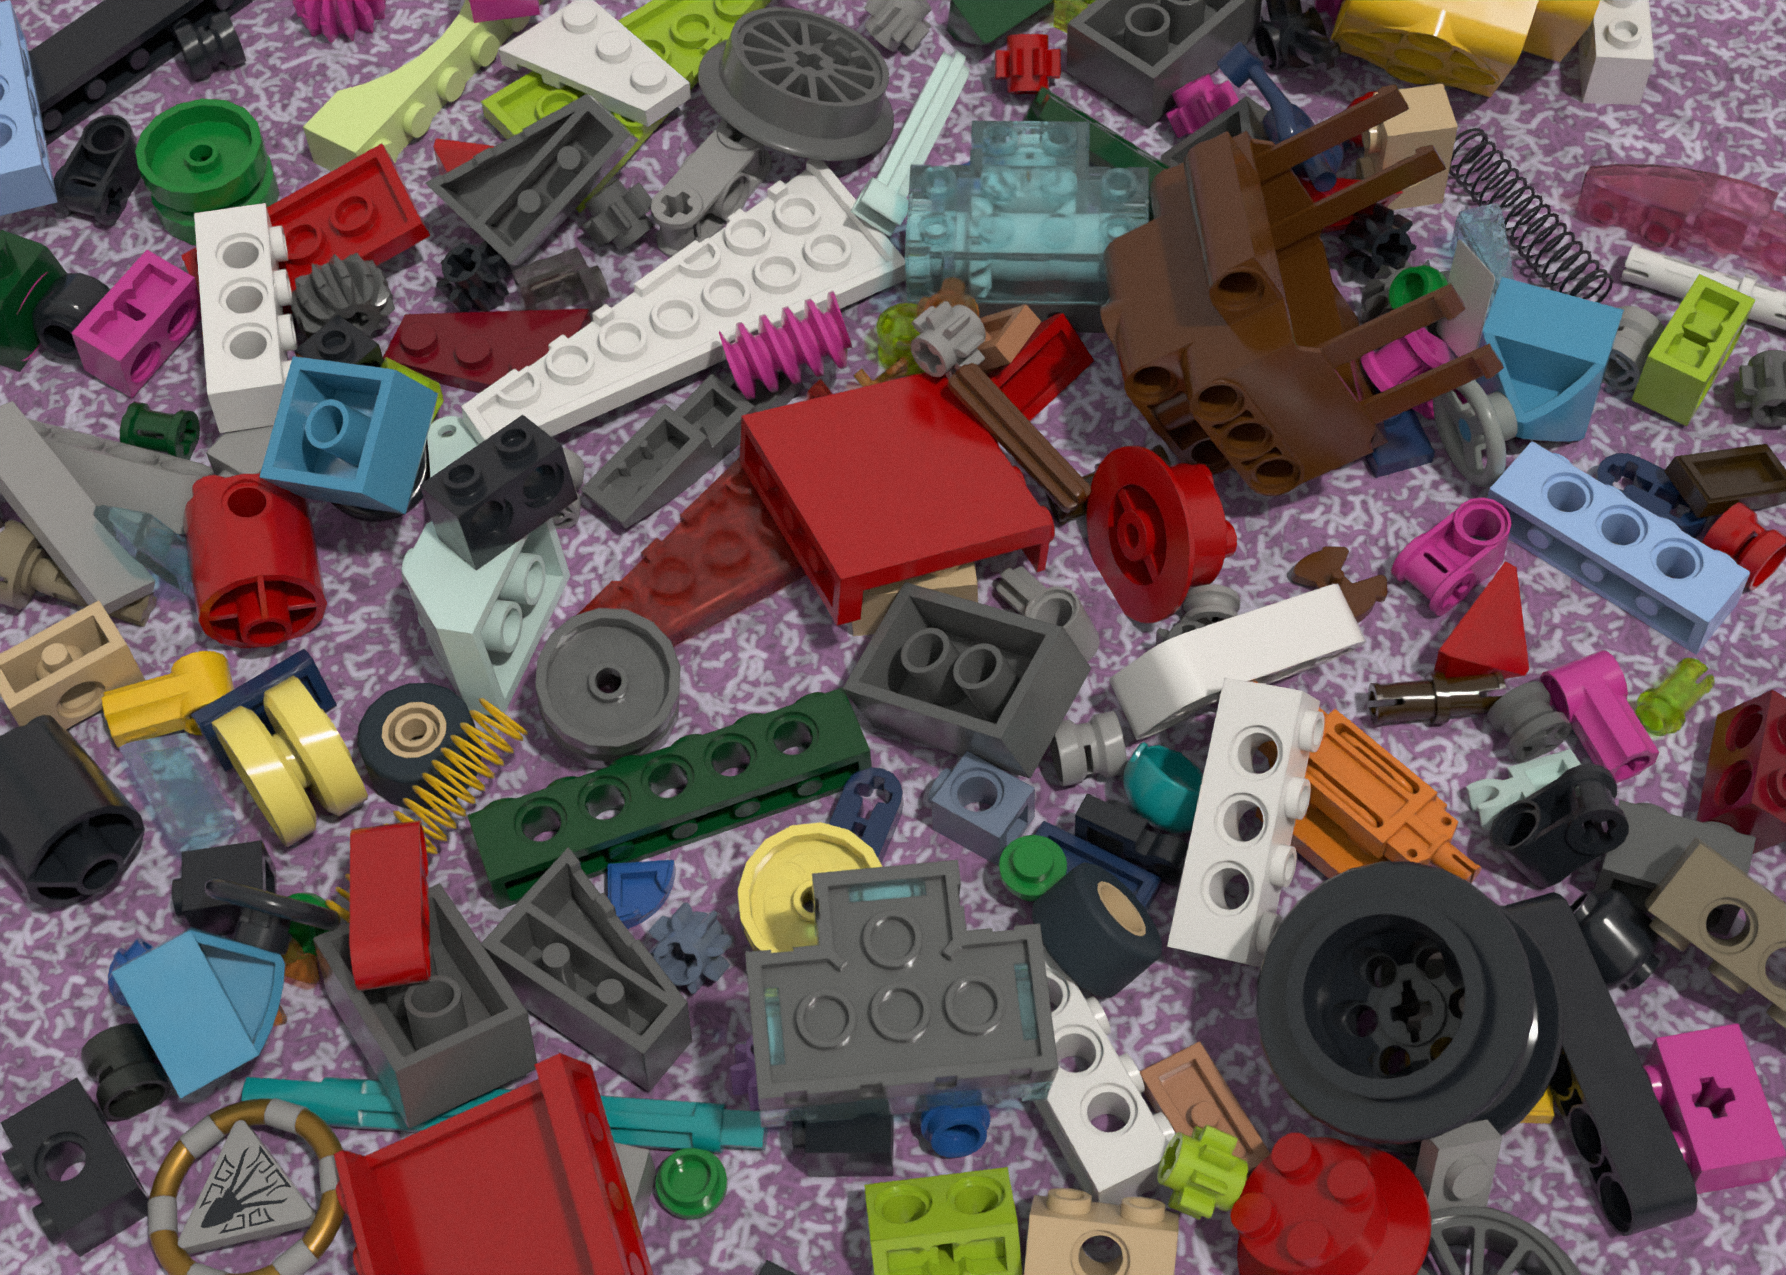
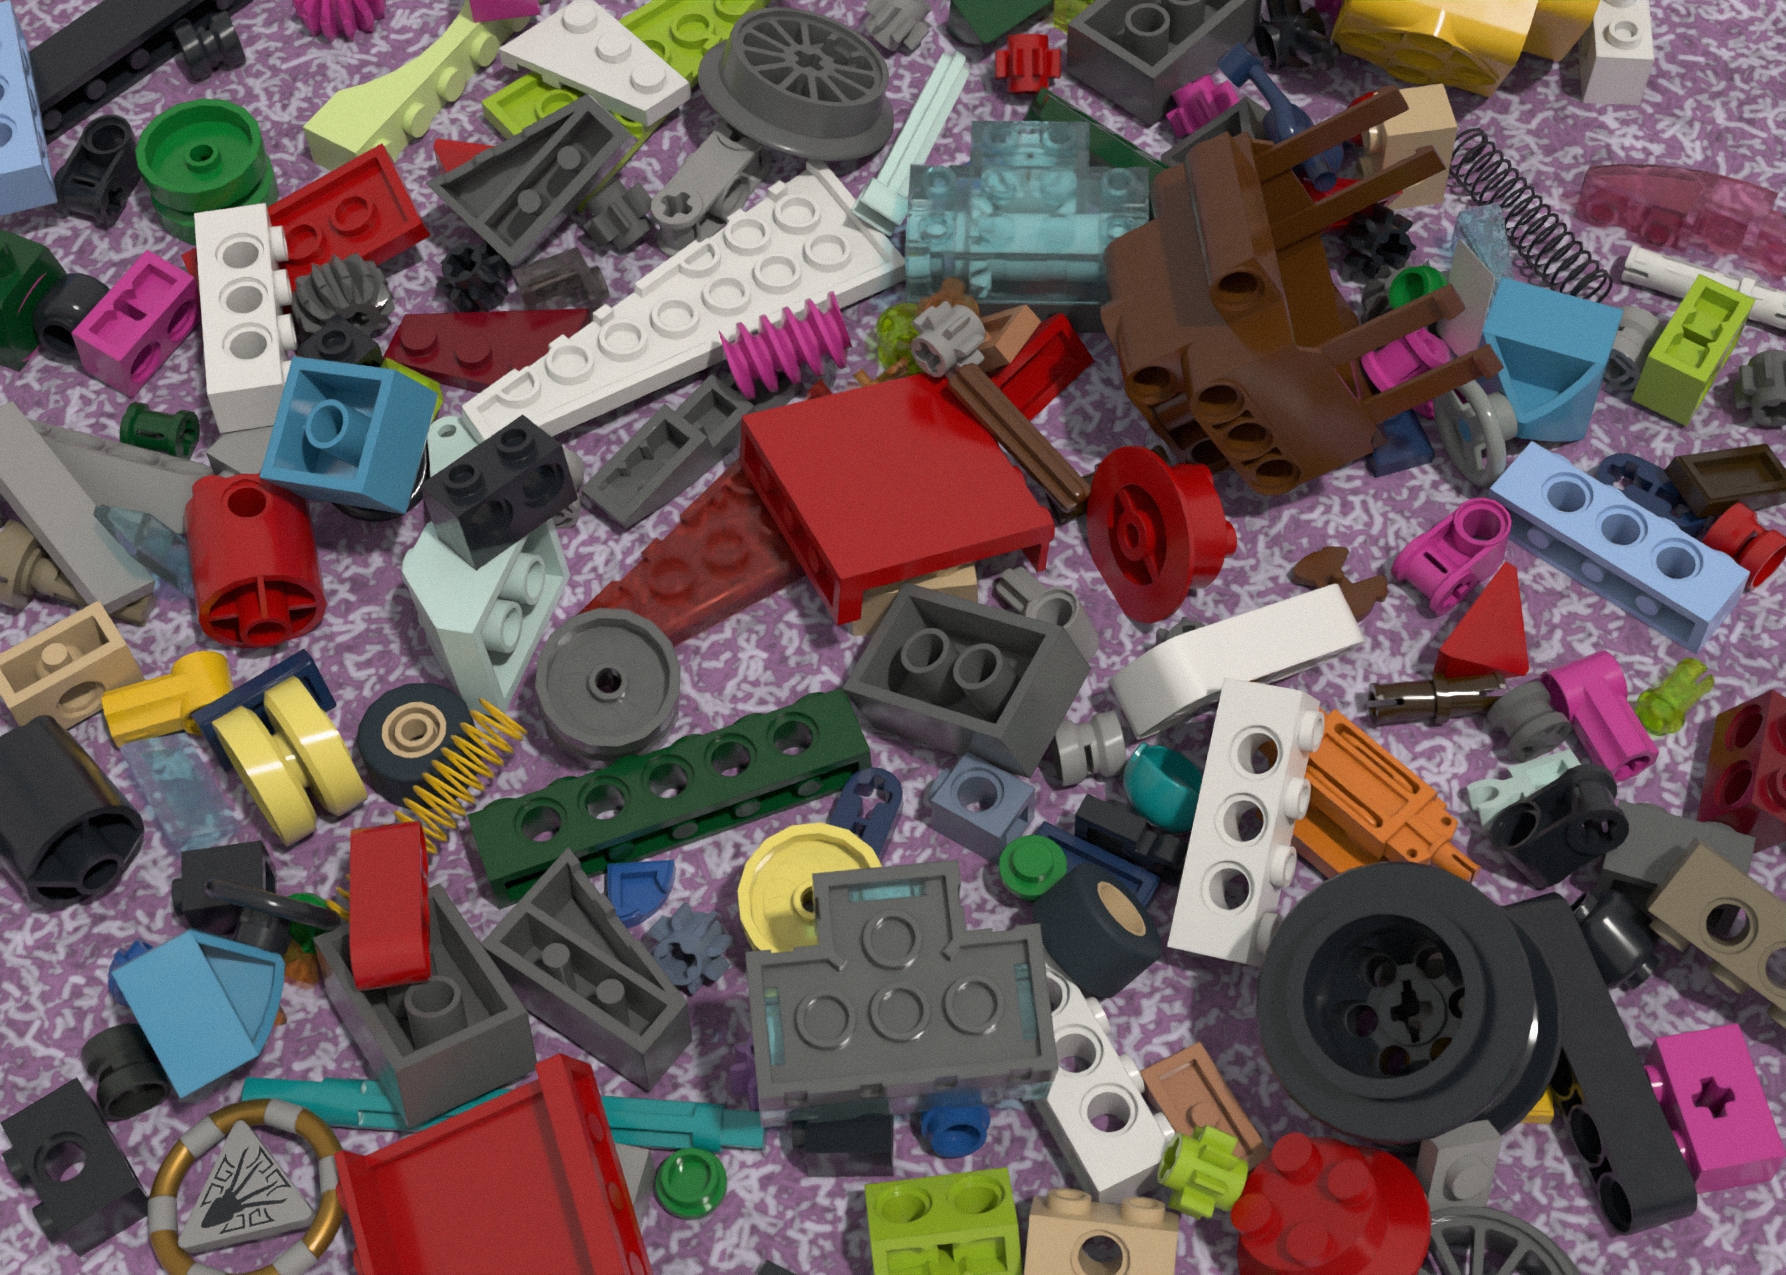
(1211, 604): light grey bush -> none

